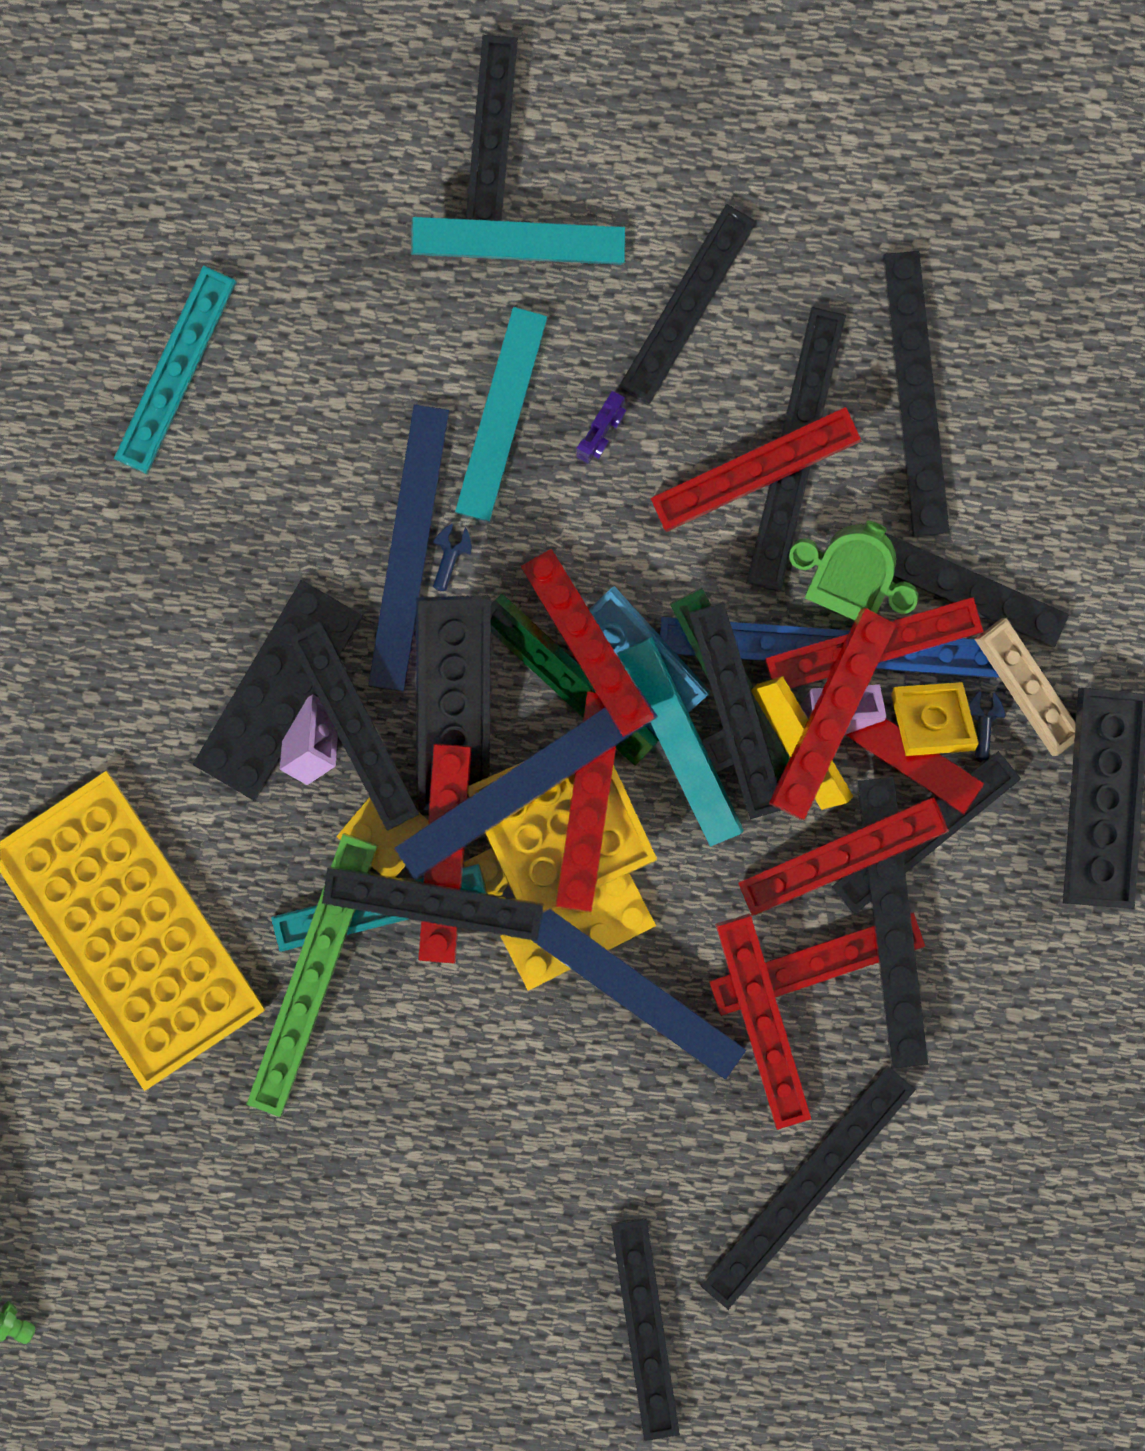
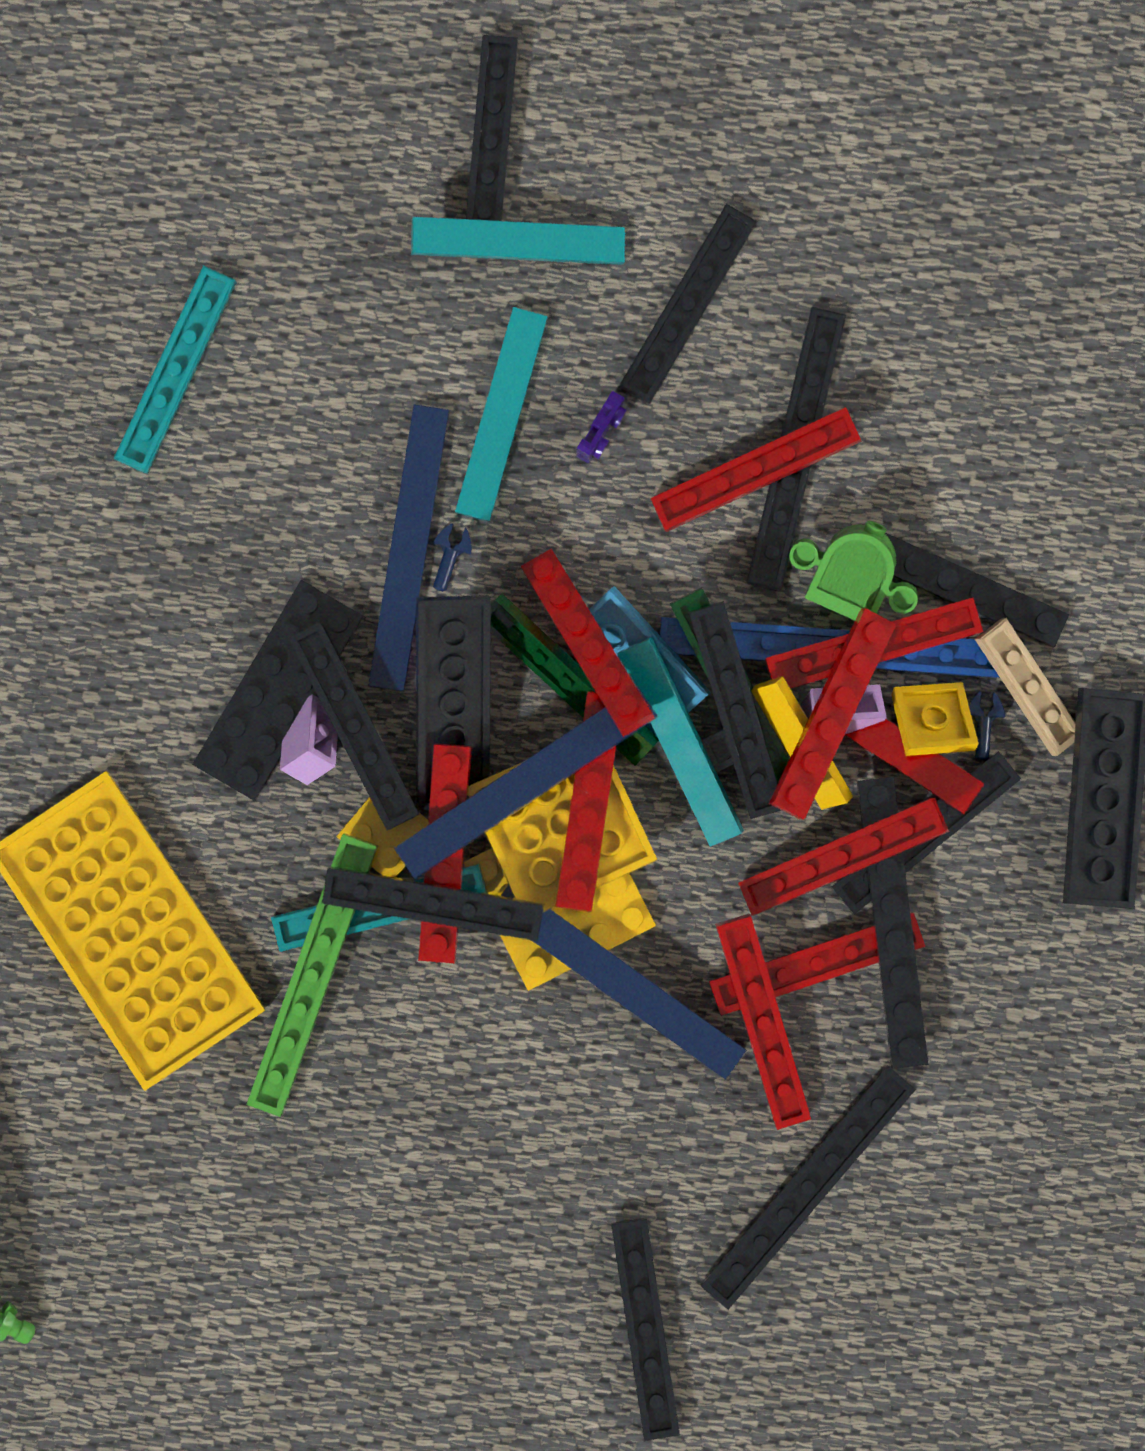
(916, 393): black plate -> none

